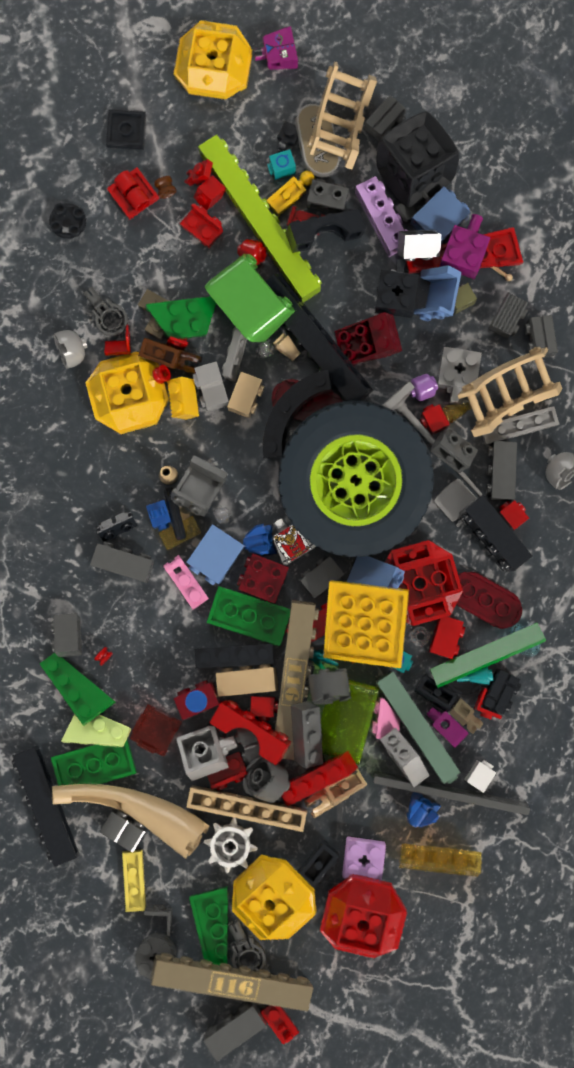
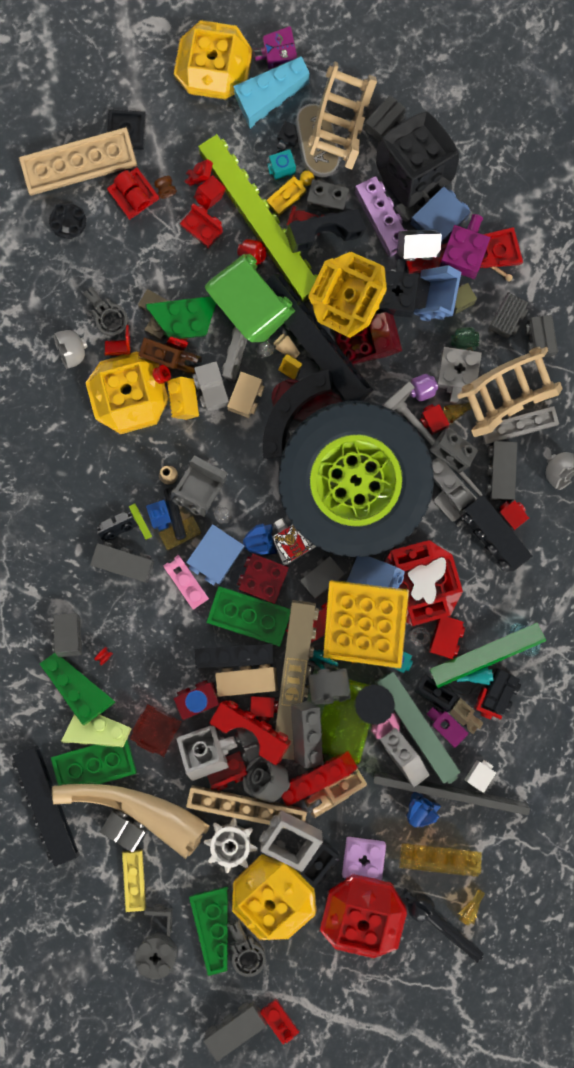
(78, 161): none -> tan plate
(143, 527): none -> lime piece
(231, 982): dark tan brick -> none
(269, 90): none -> medium azure wedge
(290, 366): none -> yellow plate
(309, 848): none -> light grey window
(334, 291): none -> yellow piece
(374, 704): none -> black tile
(423, 909): none -> black piece
(425, 578): none -> white sticker
(451, 485): none -> light grey plate
(465, 338): none -> clear green head
(470, 910): none -> clear yellow cone
(489, 601): dark red tile -> none

